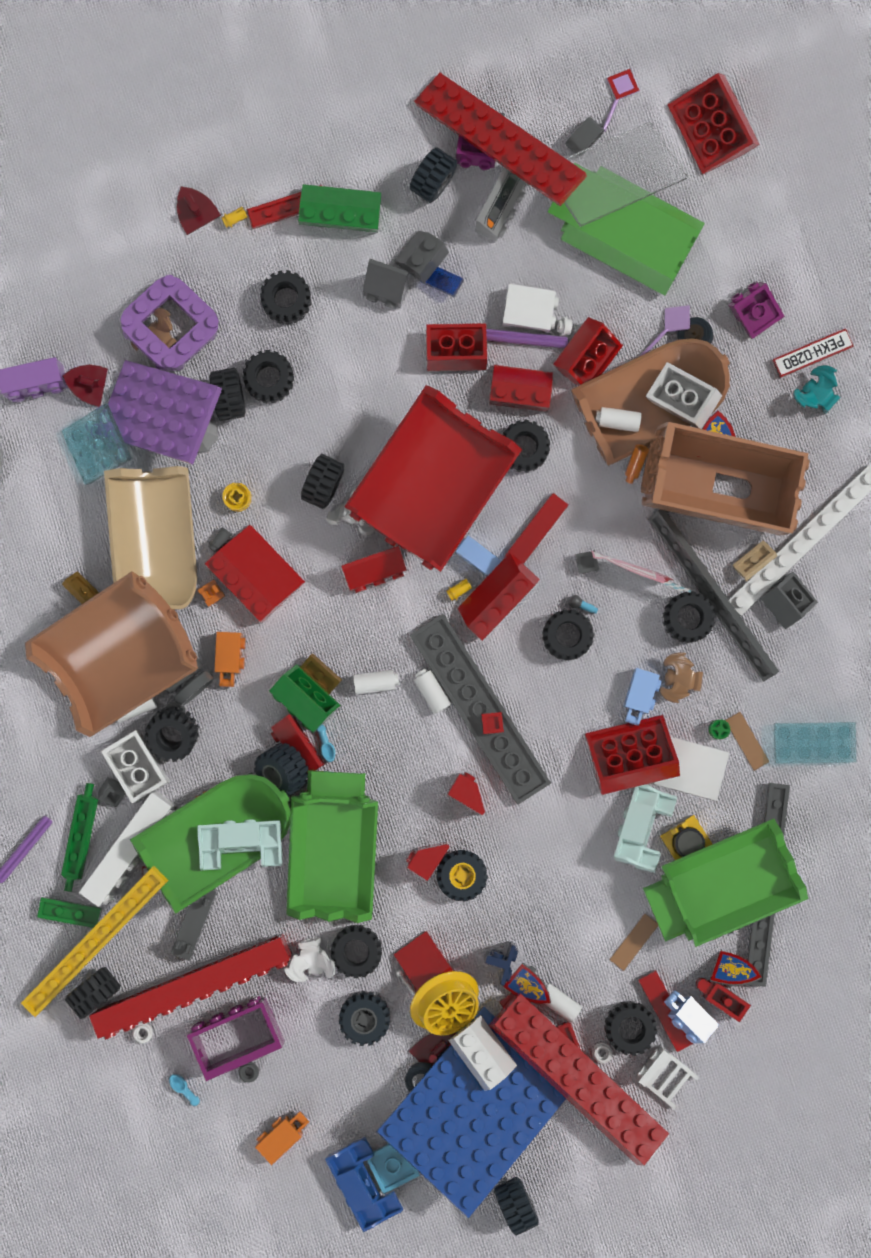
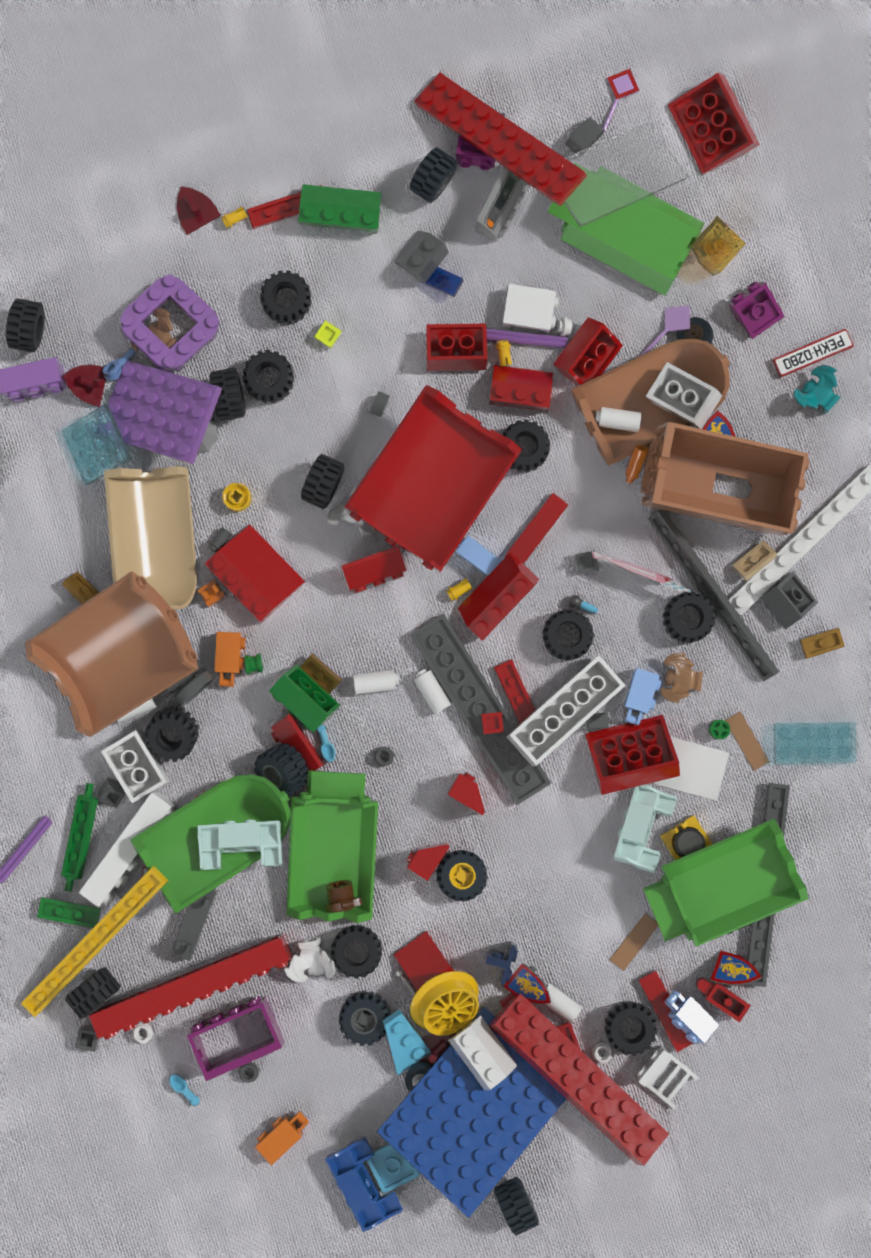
(25, 325): none -> black tyre
(87, 1039): none -> dark grey slope
(113, 369): none -> medium blue plate
(253, 663): none -> green wheel
(328, 334): none -> neon yellow plate
(341, 896): none -> reddish brown piece
(379, 404): none -> dark grey piece
(379, 761): none -> dark grey plate
(385, 284): dark grey slope -> none
(404, 1042): none -> medium azure wing
(504, 352): none -> yellow pin
(515, 690): none -> red tile
(565, 711): none -> white brick
(598, 720): none -> dark grey slope
(716, 246): none -> clear yellow slope
(822, 643): none -> pearl gold plate

